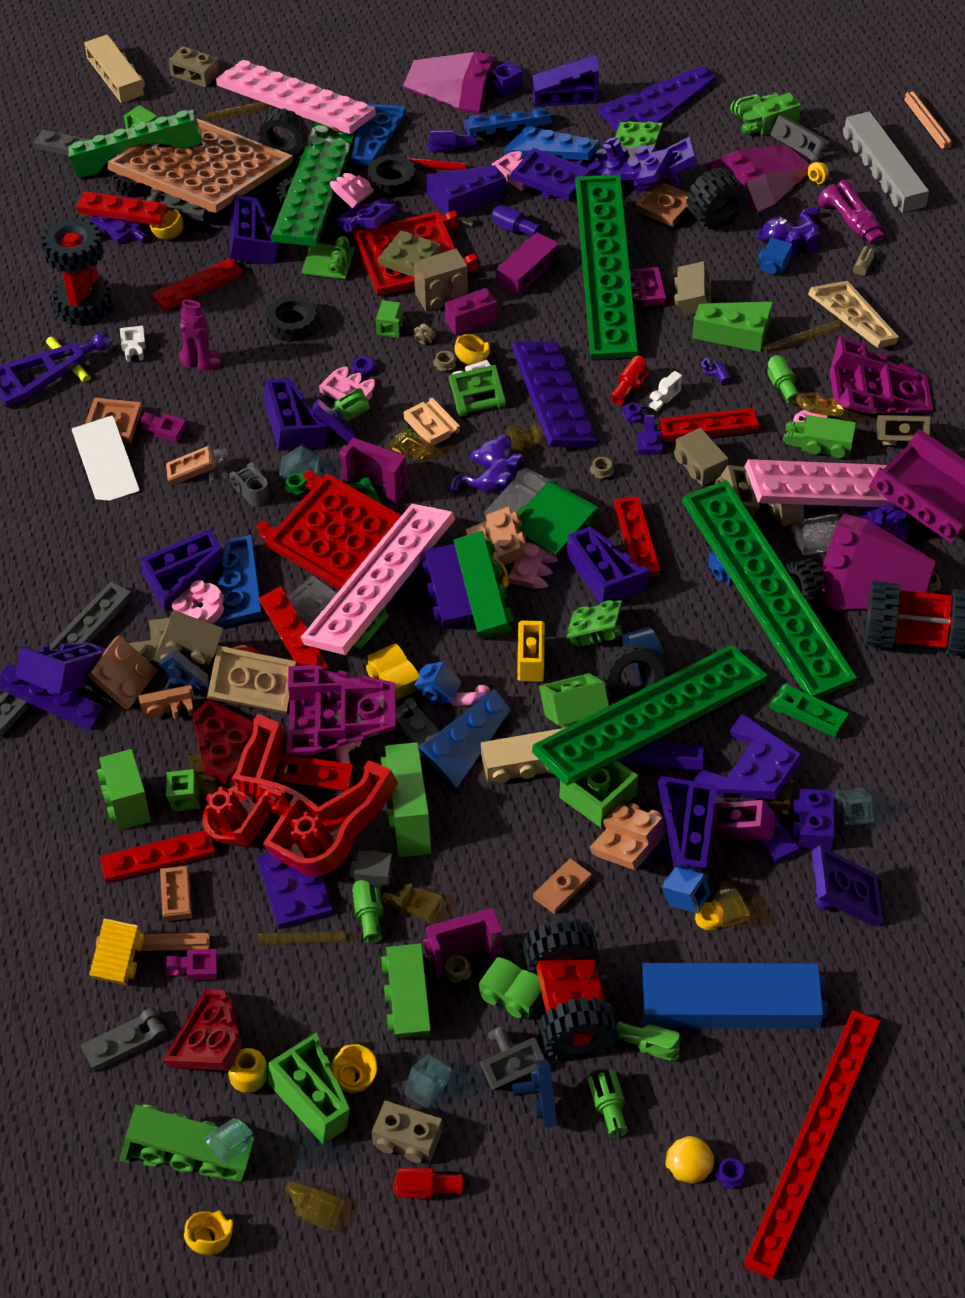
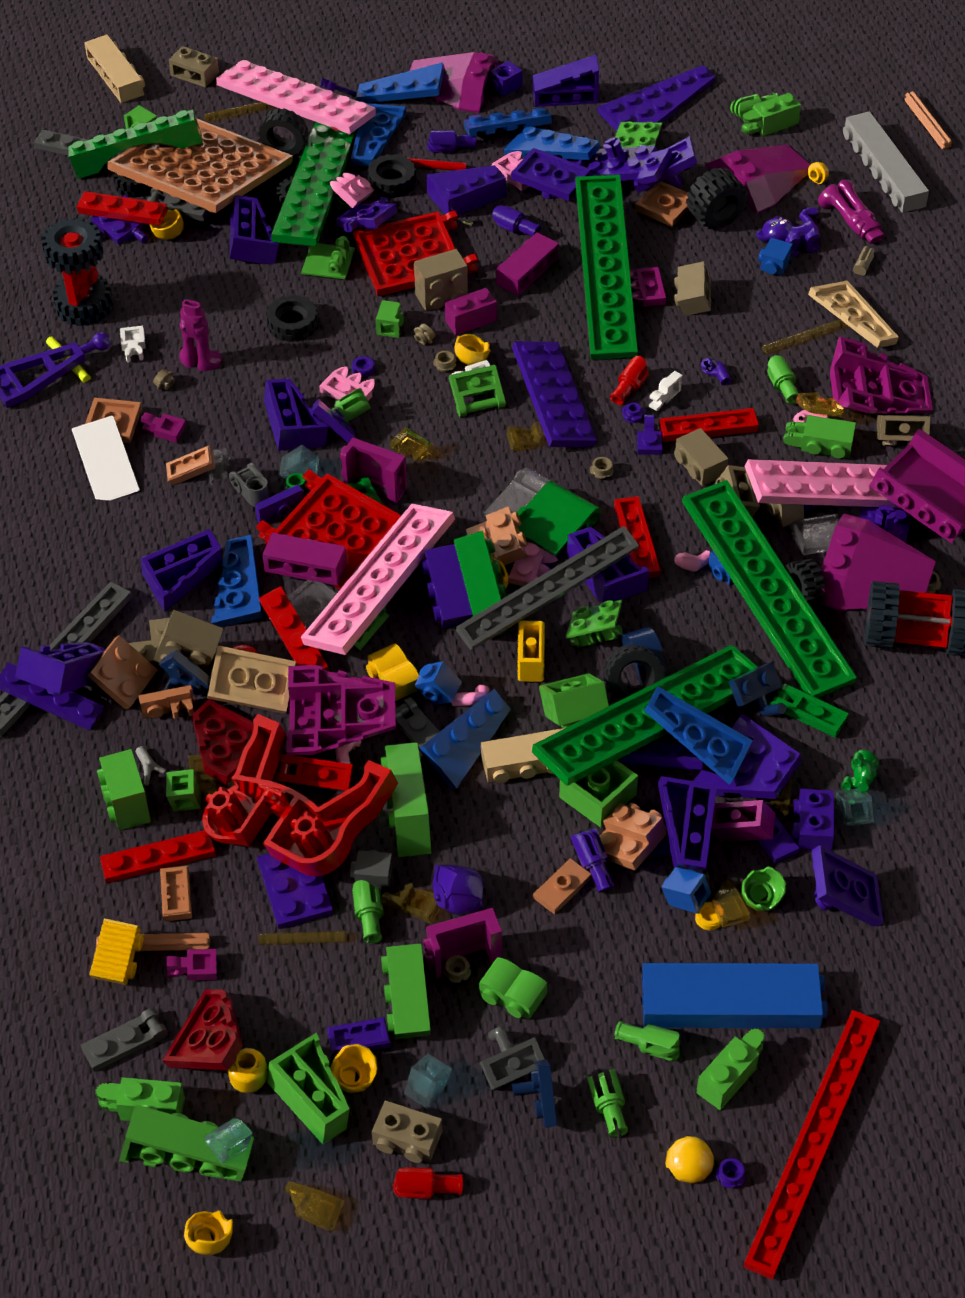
(122, 1097): none -> bright green hinge
(148, 764): none -> light grey bar
(164, 379): none -> dark tan plate
(197, 284): red plate -> none
(201, 593): bright pink plate -> none
(279, 504): none -> dark purple plate
(304, 559): none -> magenta brick
(332, 86): none -> dark purple piece
(367, 1033): none -> dark purple plate
(405, 250): olive plate -> none
(406, 85): none -> blue wing
(431, 421): light nougat plate -> none
(457, 889): none -> dark purple helmet
(501, 464): dark purple animal -> none
(547, 588): none -> dark grey plate
(576, 1016): black plate -> none
(593, 857): none -> dark purple arm
(692, 562): none -> bright pink arm
(703, 735): none -> blue wing
(731, 1069): none -> bright green hinge
(733, 324): bright green wedge -> none
(755, 686): none -> dark blue plate
(761, 884): none -> bright green hair
(799, 138): dark grey plate -> none
(865, 770): none -> green piece

